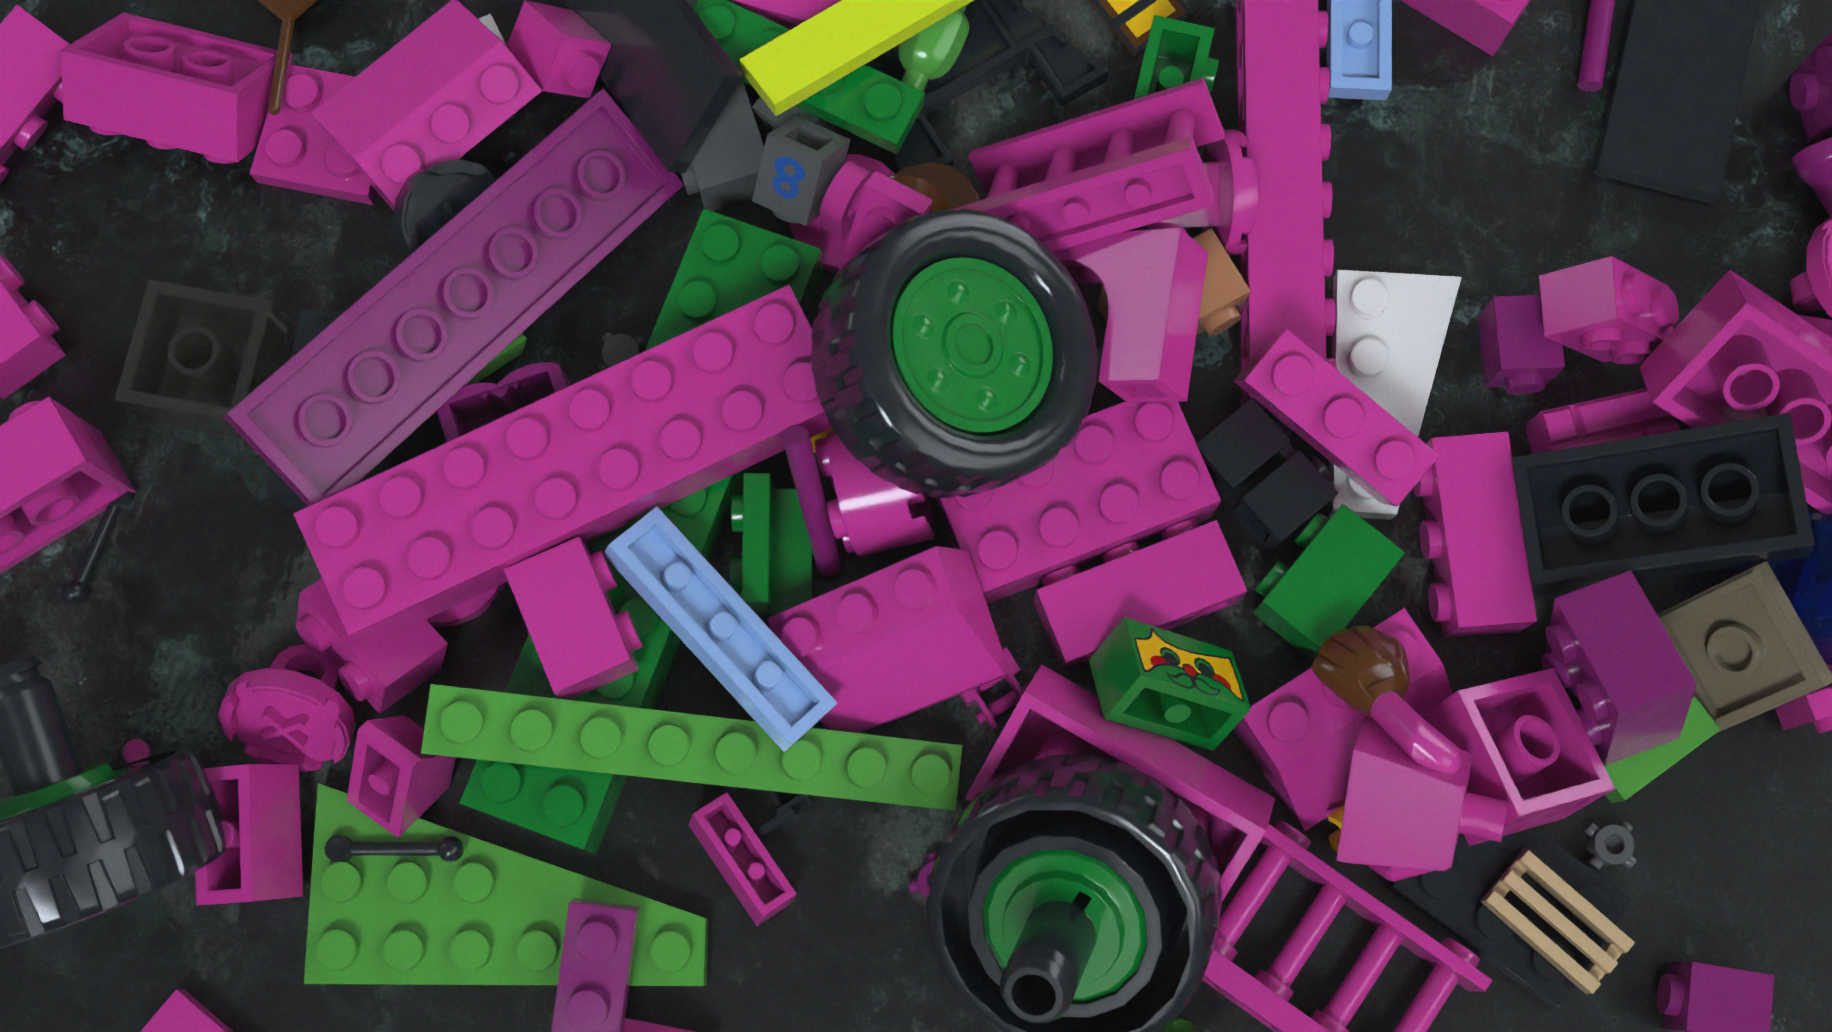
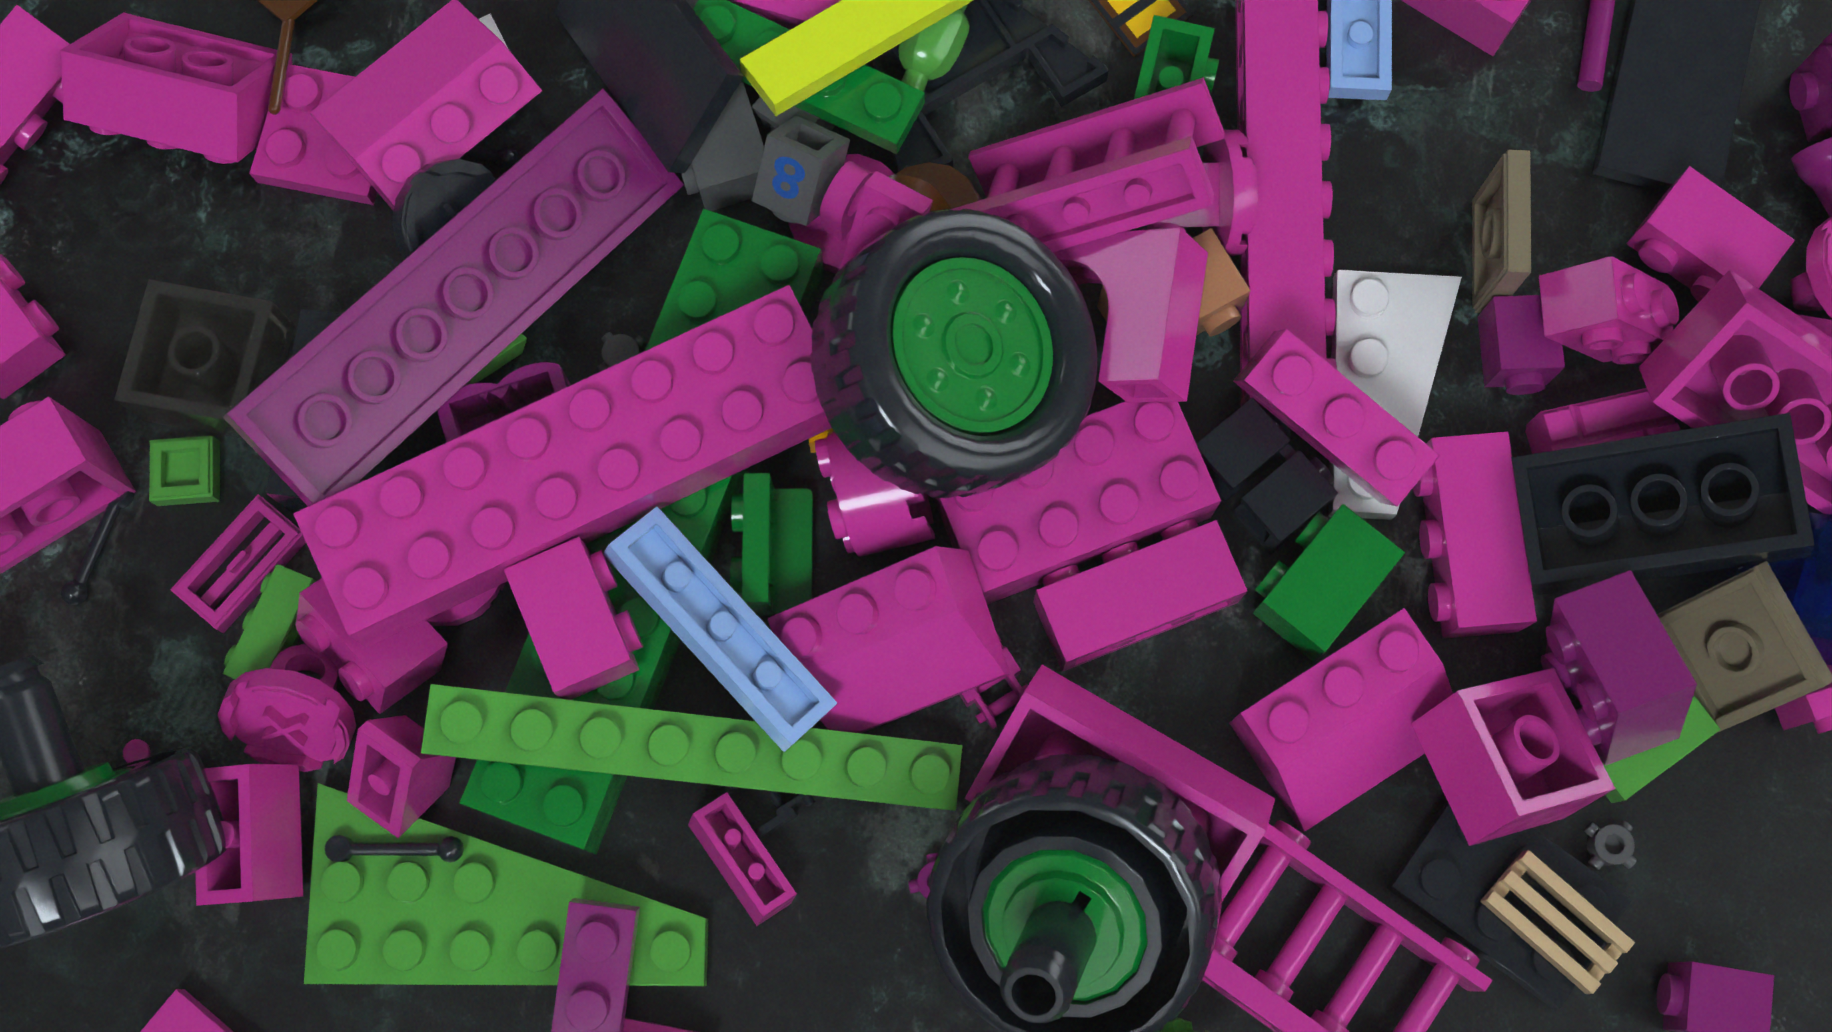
(184, 471): none -> bright green tile
(222, 548): none -> dark pink tile
(269, 625): none -> bright green piece
(558, 49): dark pink brick -> none
(812, 500): magenta bar -> none
(1168, 684): green brick -> none
(1404, 775): dark pink torso -> none
(1502, 230): none -> dark tan tile
(1705, 232): none -> dark pink brick

